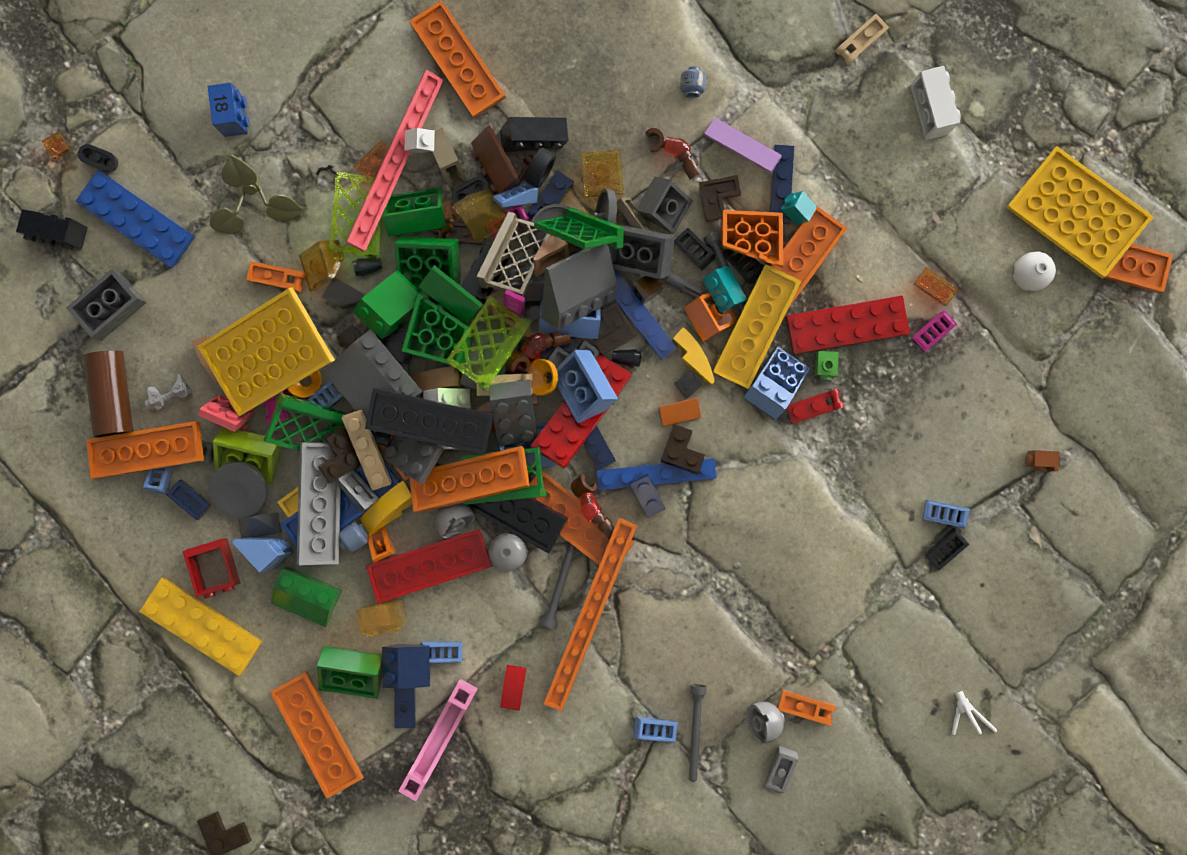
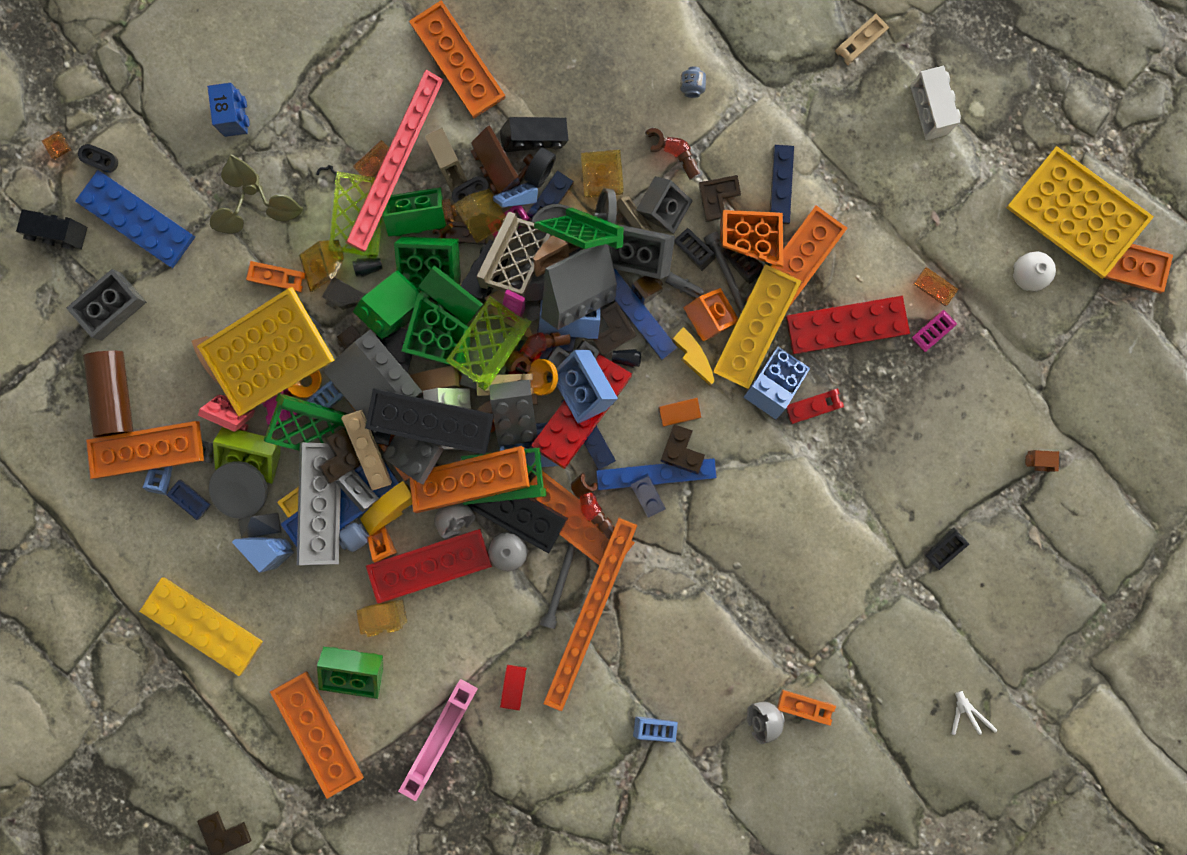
(156, 400): light grey piece -> none
(195, 572): red window -> none
(305, 596): green slope -> none
(405, 666): dark blue slope -> none
(405, 708): dark blue plate -> none
(419, 140): white brick -> none
(441, 644): medium blue slope -> none
(688, 384): black plate -> none
(698, 692): dark grey piece -> none
(724, 289): teal brick -> none
(742, 145): lavender tile -> none
(781, 769): light grey slope -> none
(798, 207): teal brick -> none
(826, 365): bright green brick -> none
(963, 516): medium blue slope -> none

